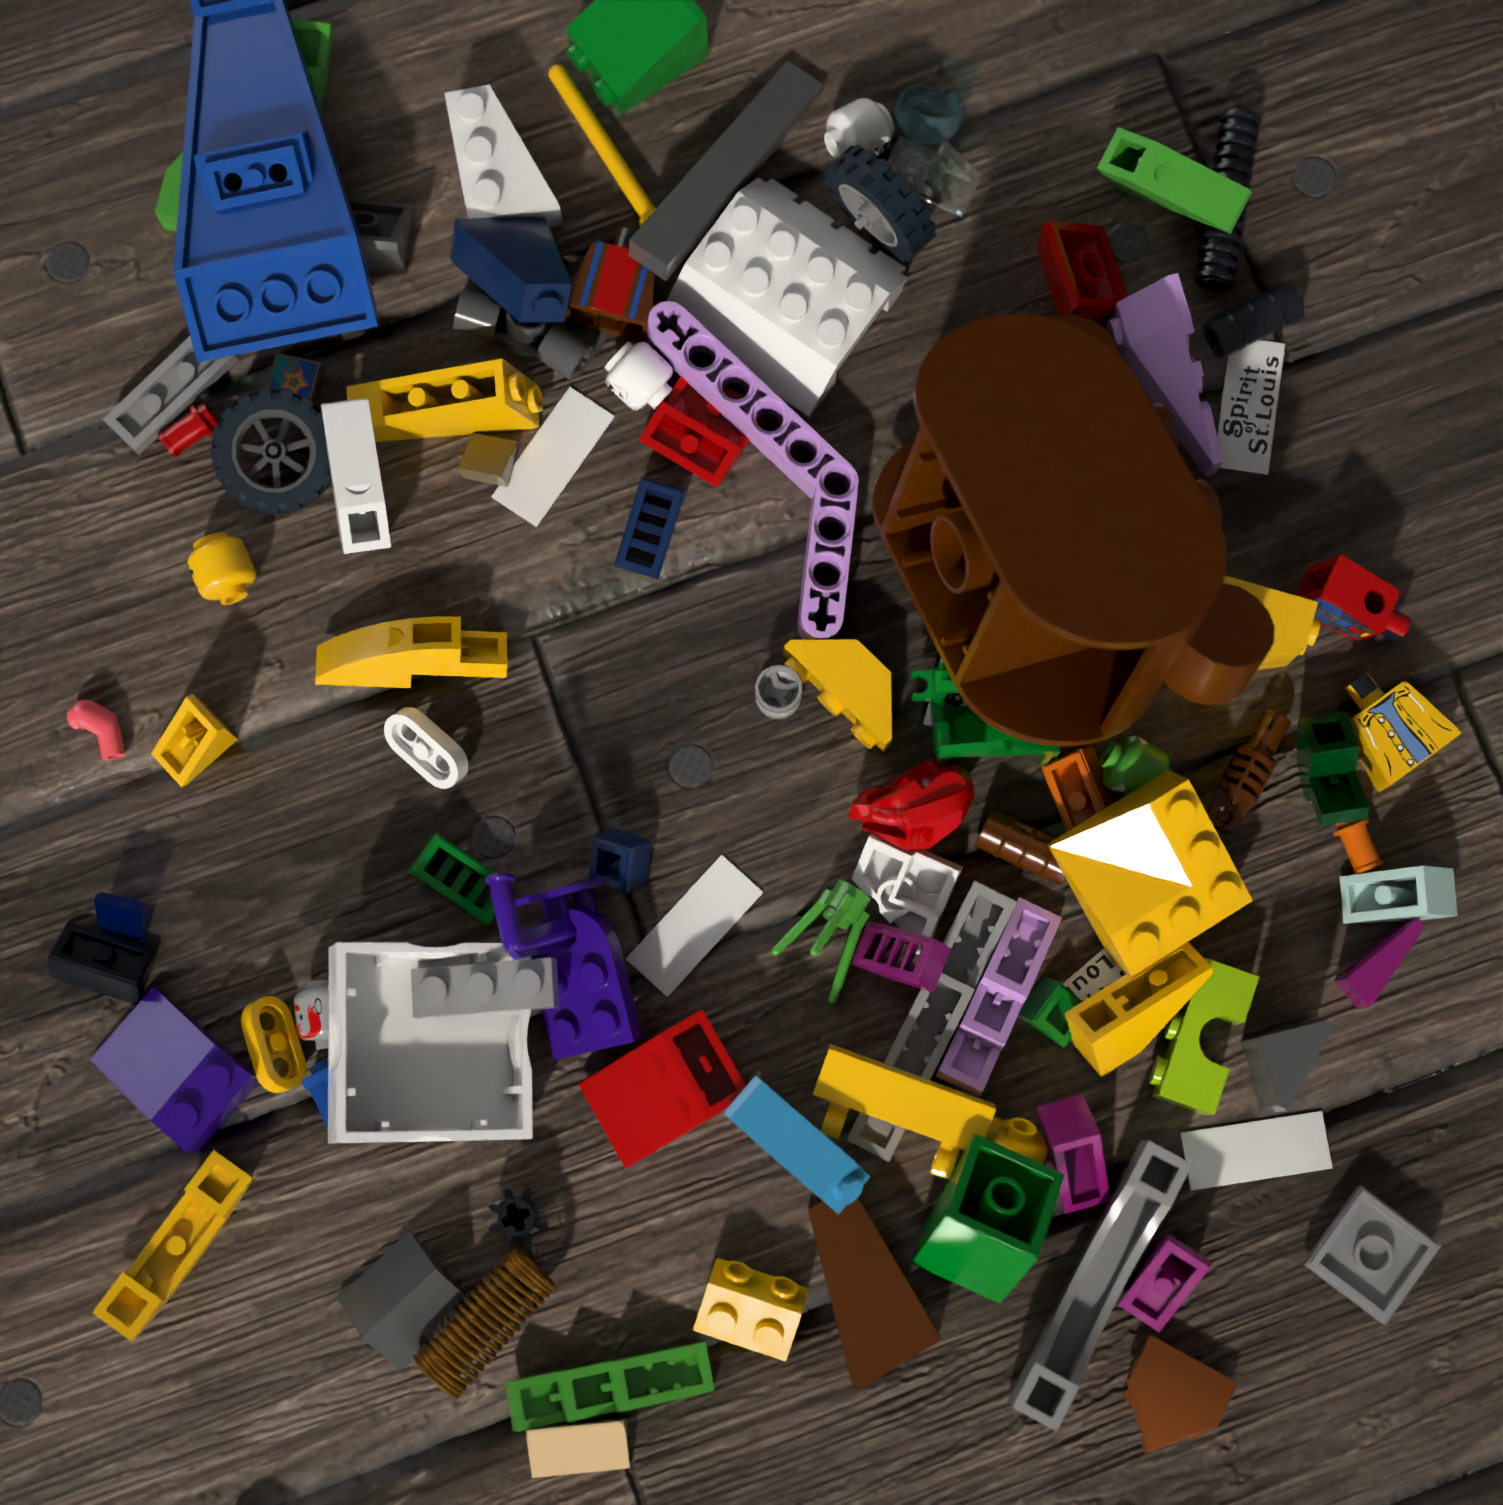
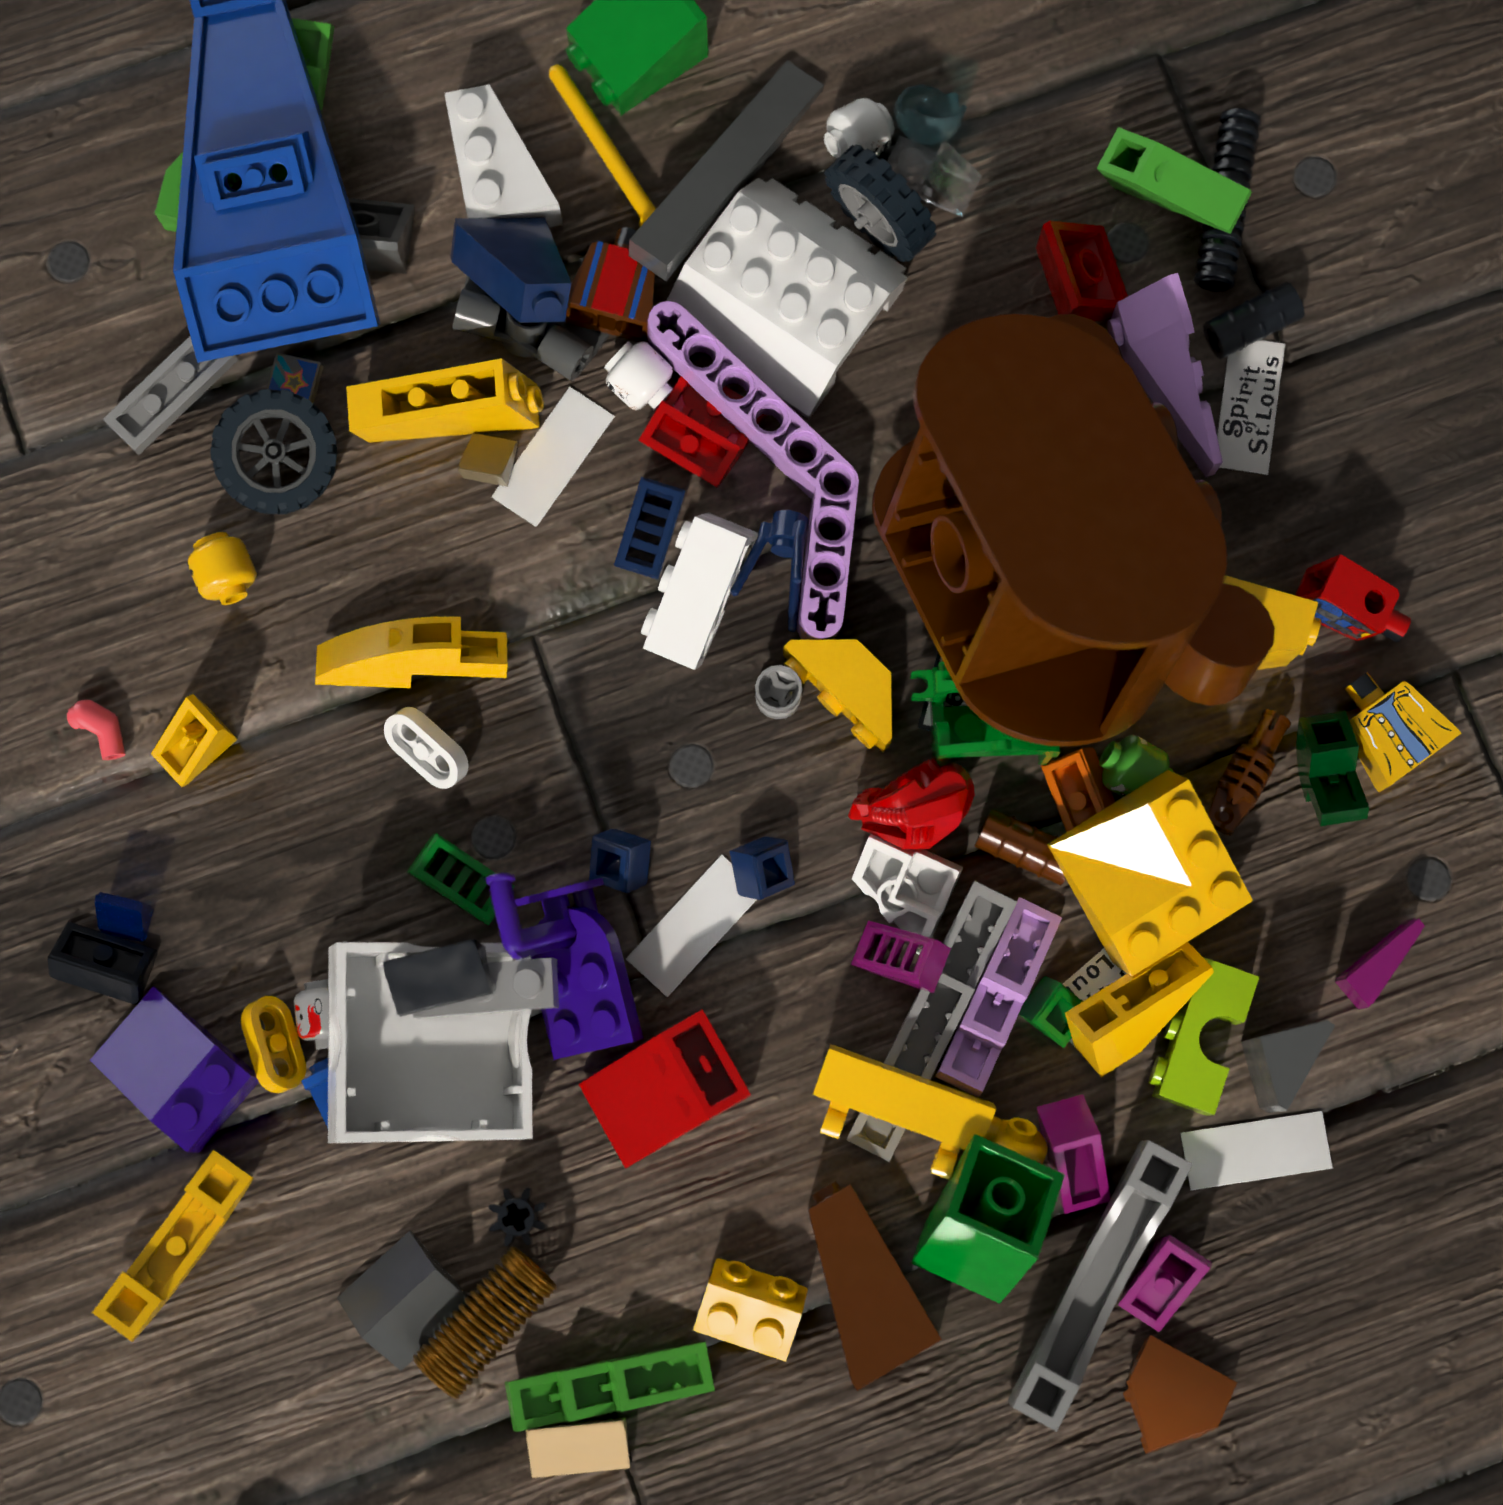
(188, 429): red pin -> none
(355, 476): white slope -> none
(438, 977): none -> black slope
(696, 589): none -> white wedge
(762, 867): none -> dark blue slope
(787, 540): none -> dark blue plant
(797, 1145): dark azure slope -> none
(843, 907): bright green plant -> none
(1358, 845): orange pin -> none
(1372, 1254): light grey plate -> none
(1398, 895): light aqua slope -> none

